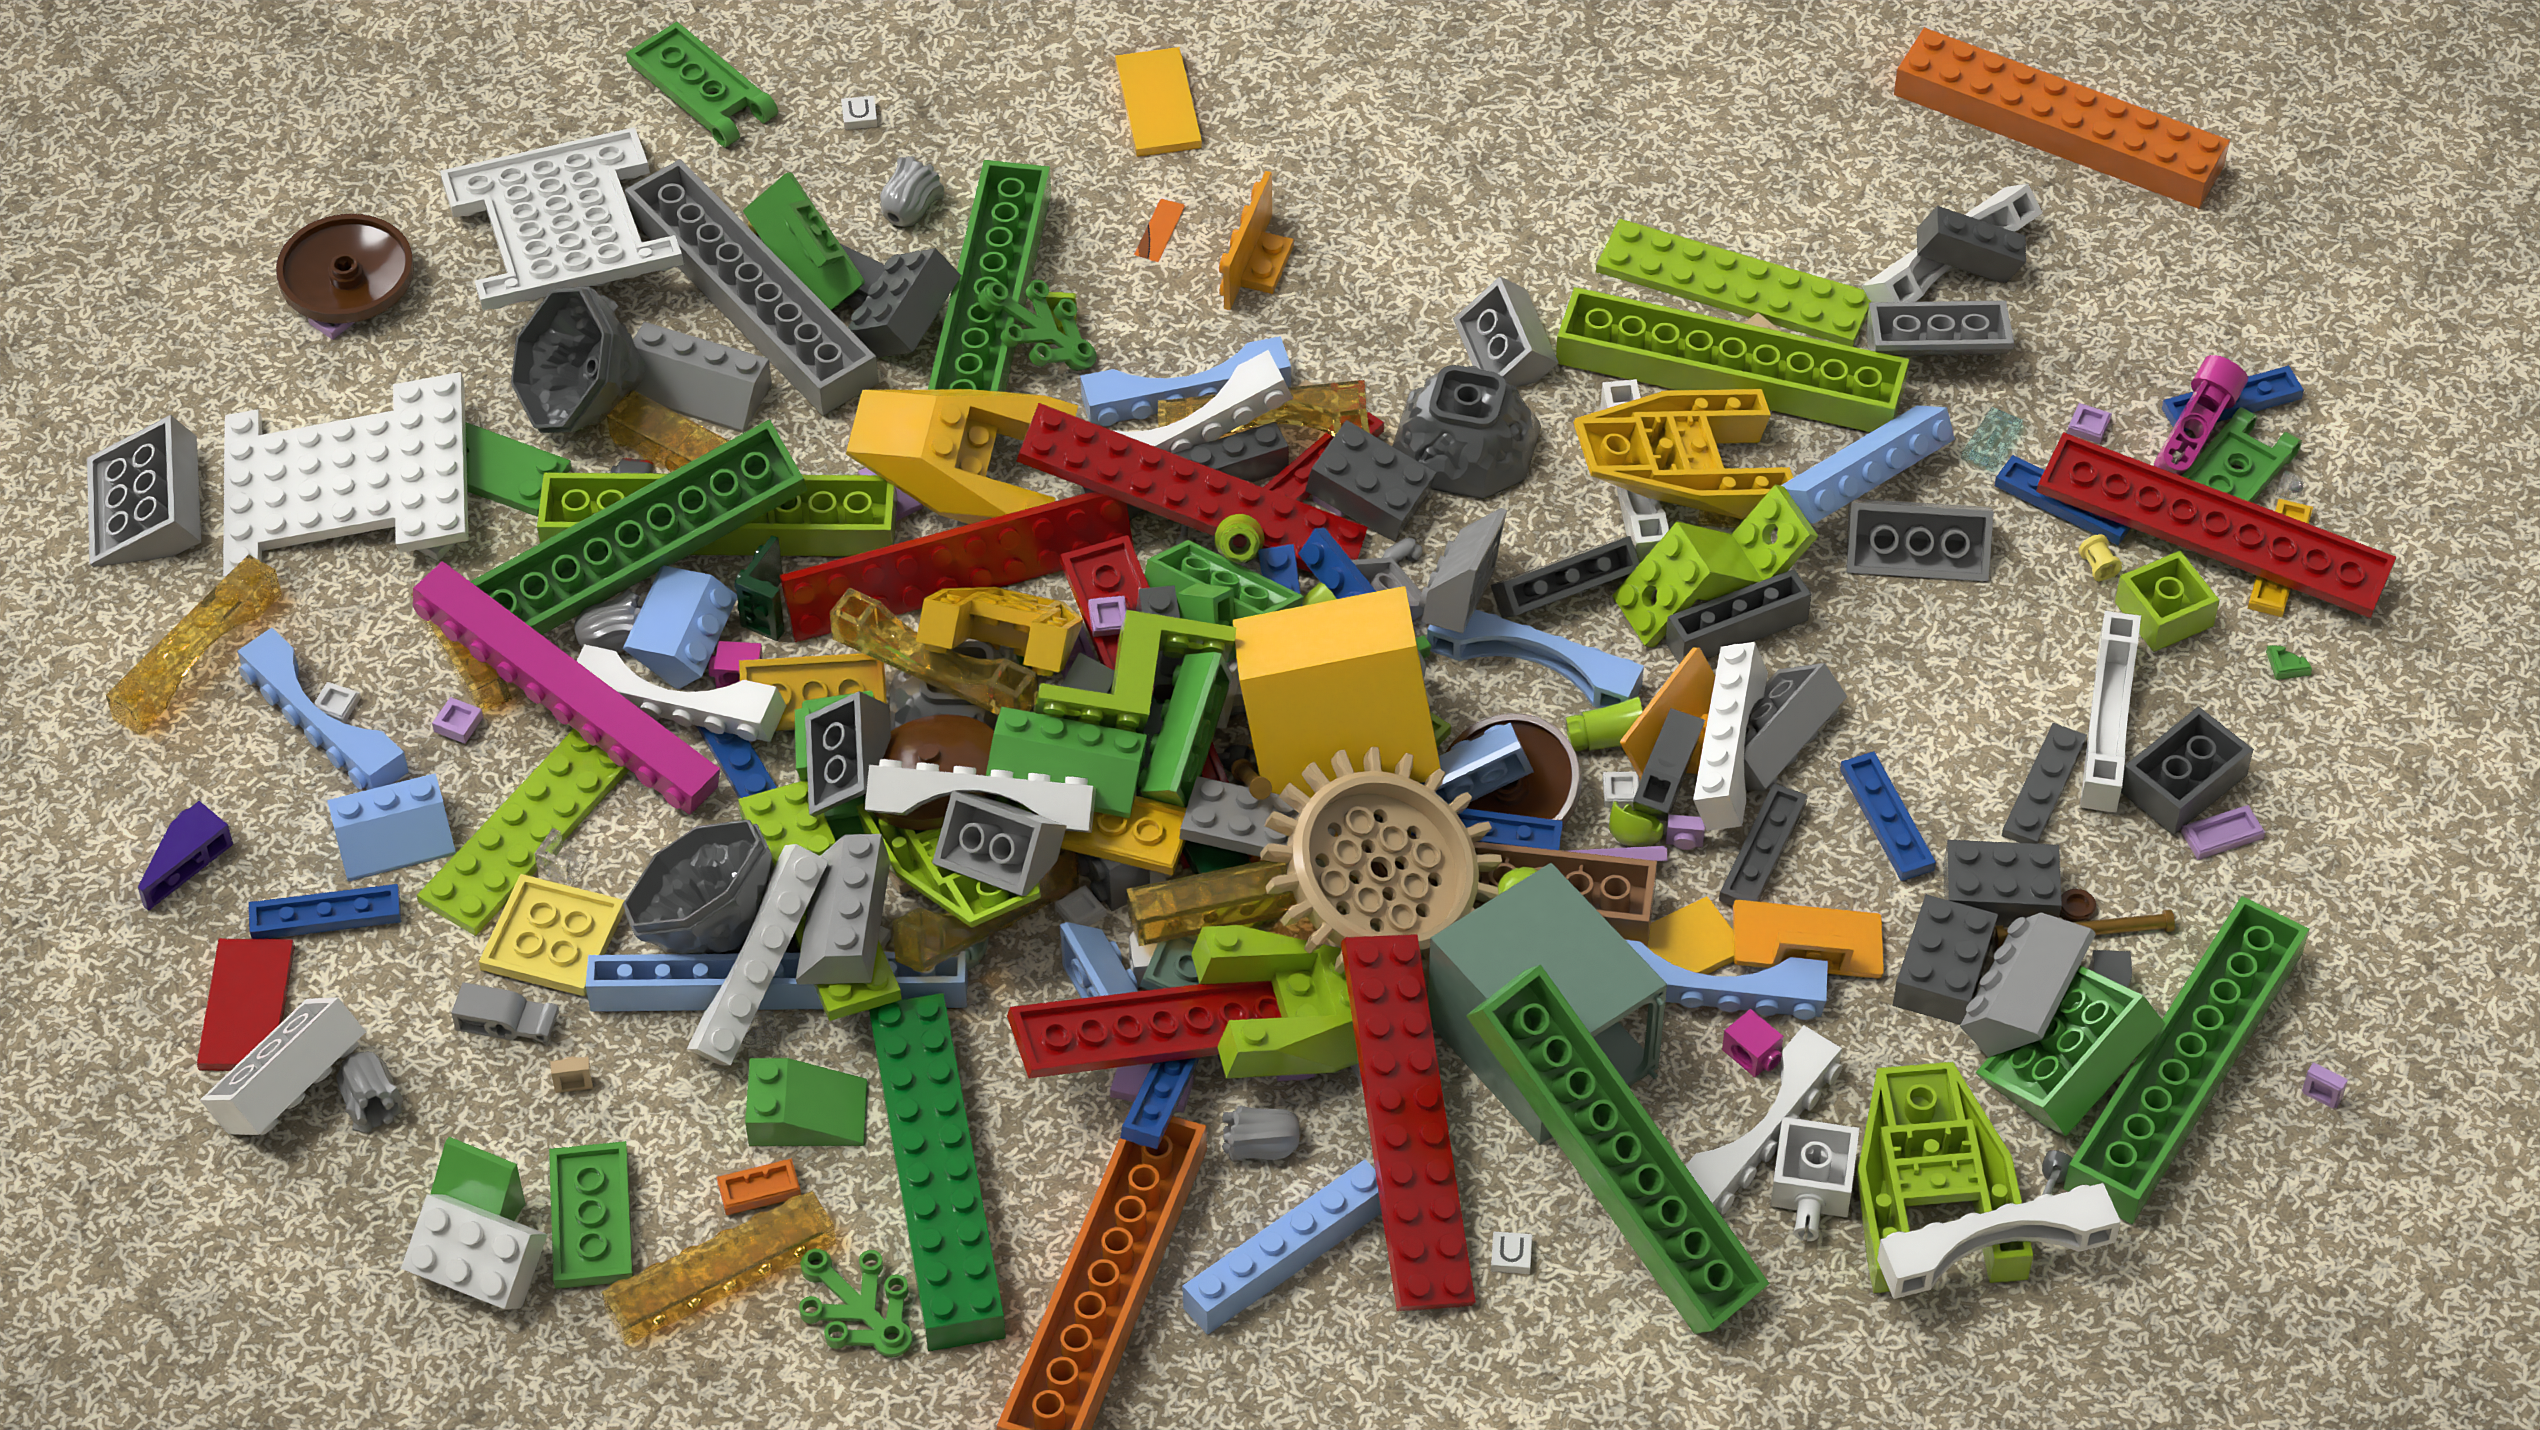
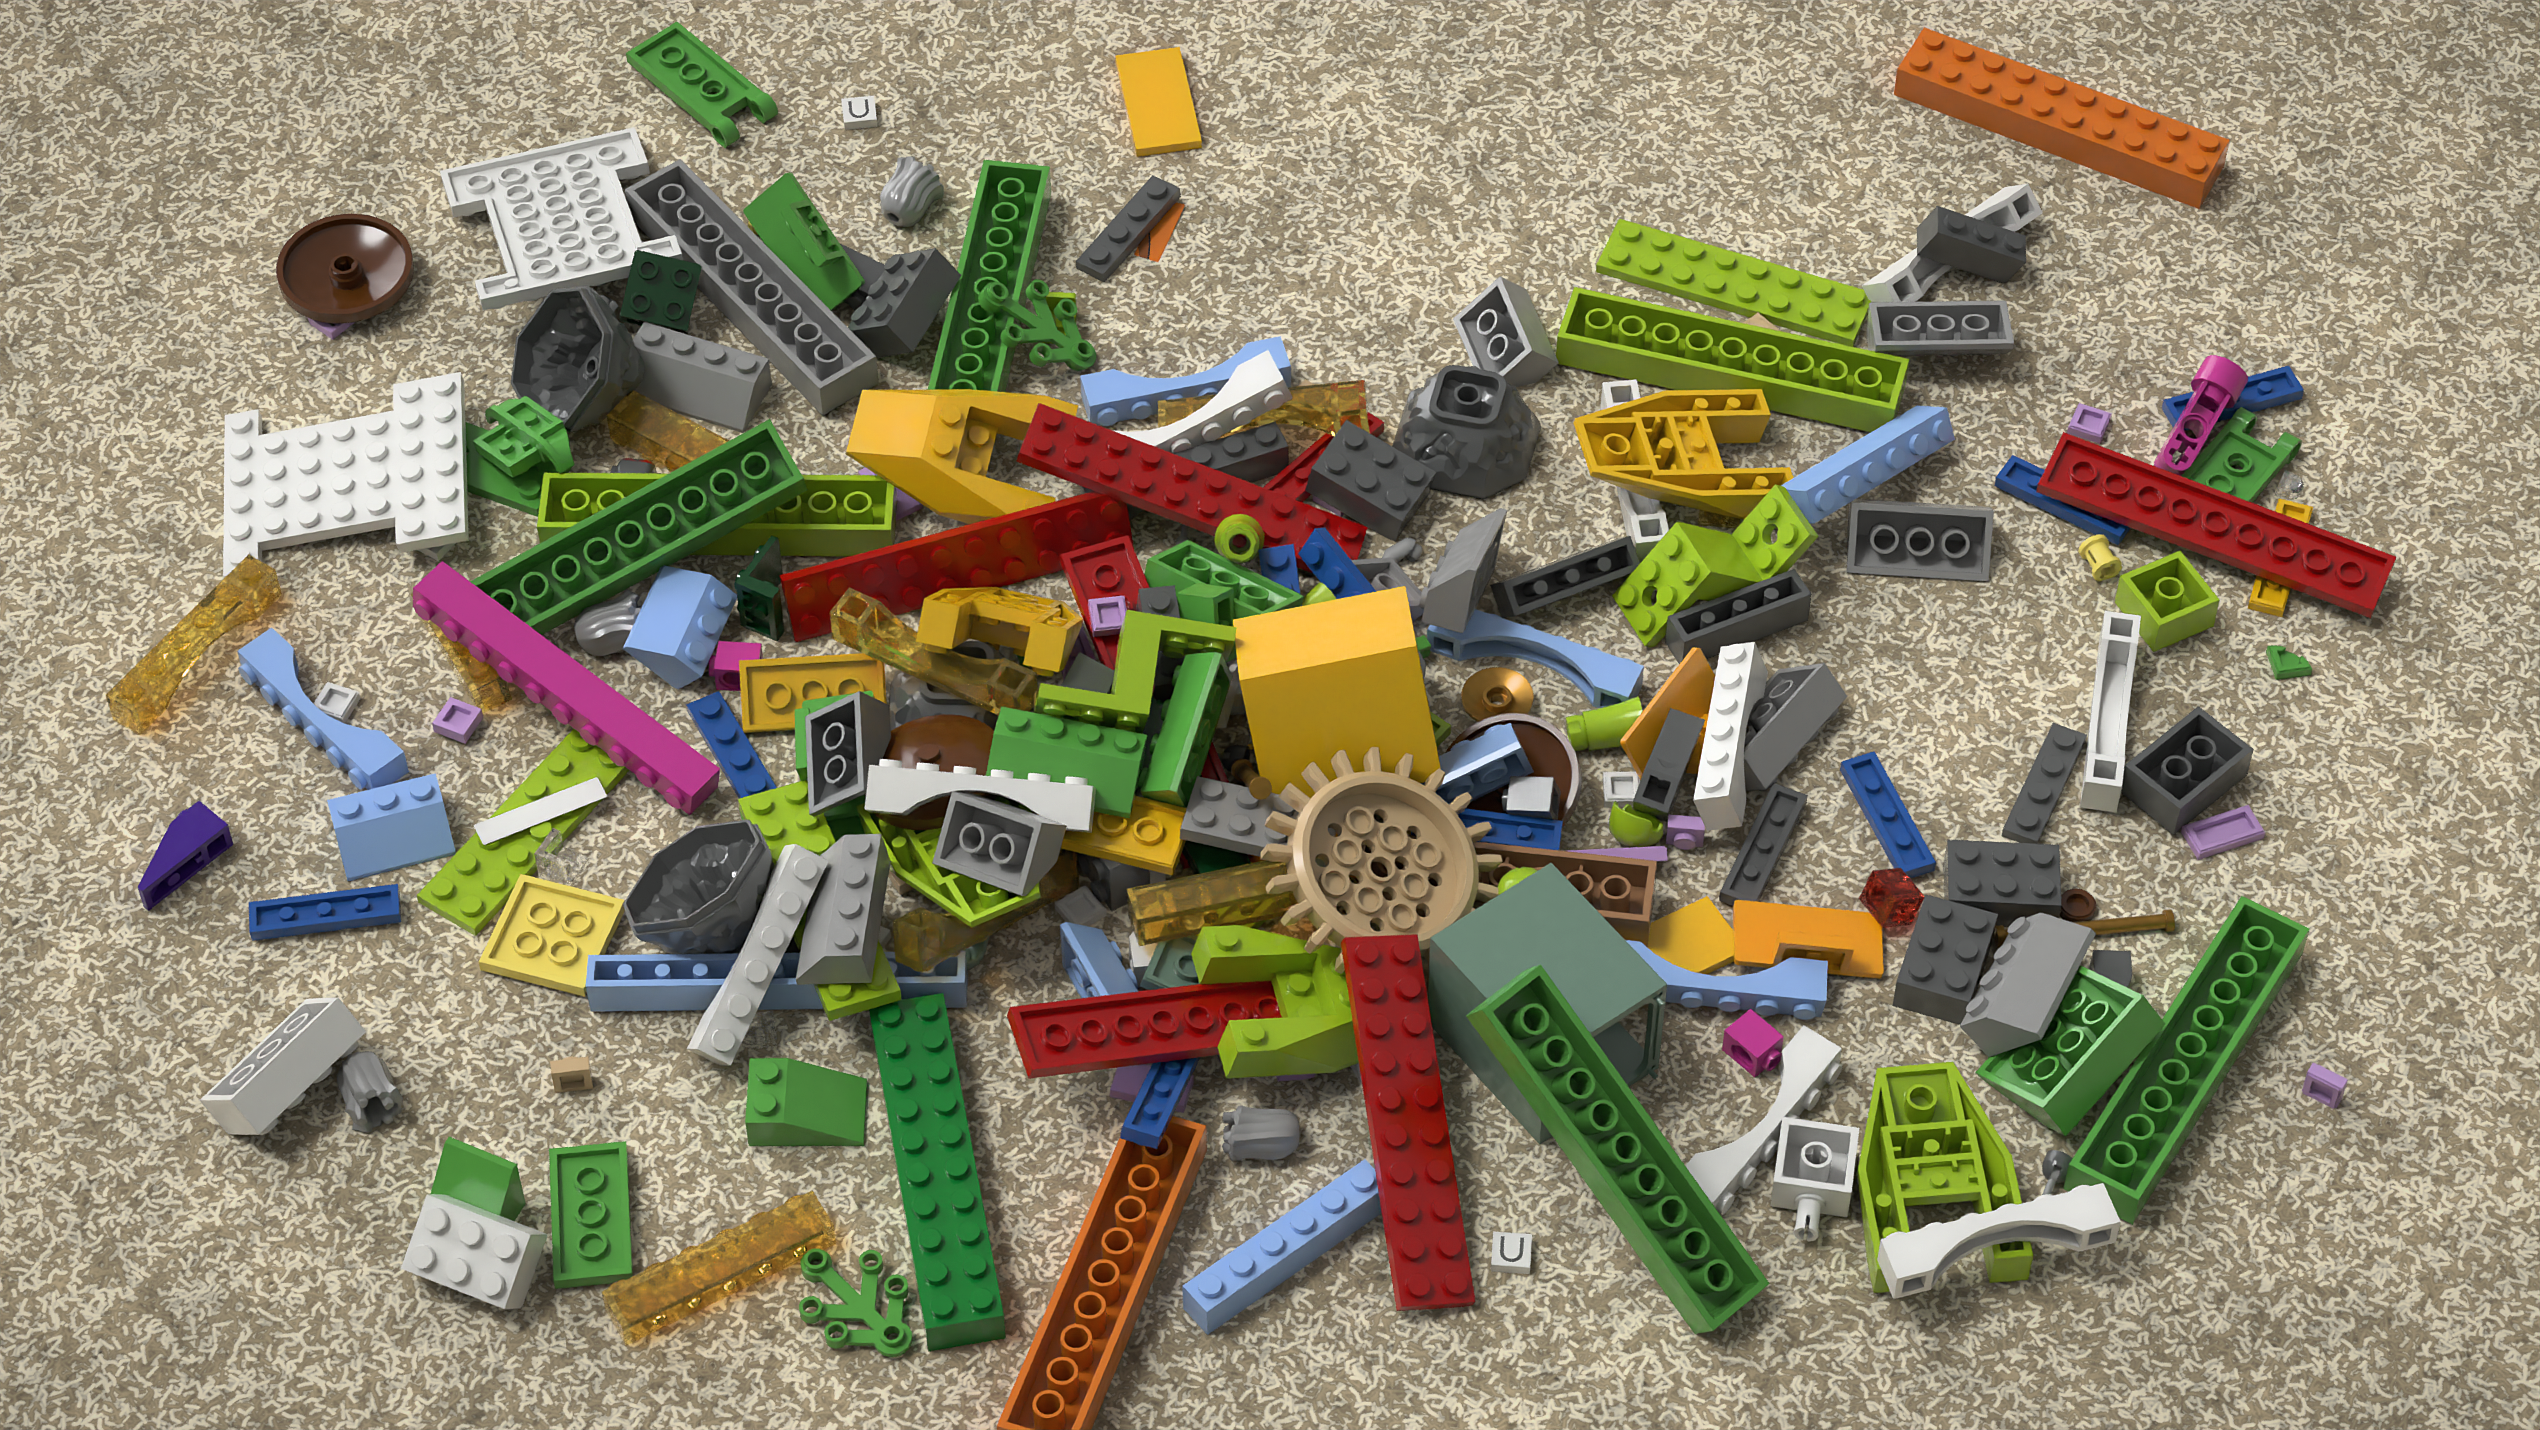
(144, 496): light grey slope -> none
(244, 999): red tile -> none
(502, 1014): light grey piece -> none
(524, 437): none -> bright green plate
(540, 811): none -> white sticker
(660, 291): none -> dark green bracket
(740, 709): white arch -> none
(758, 1186): orange plate -> none
(1128, 228): none -> dark grey plate
(1254, 255): light orange bracket -> none
(1496, 685): none -> pearl gold dish
(1532, 797): none -> brick
(1891, 897): none -> clear red brick
(1982, 458): clear light blue tile -> none

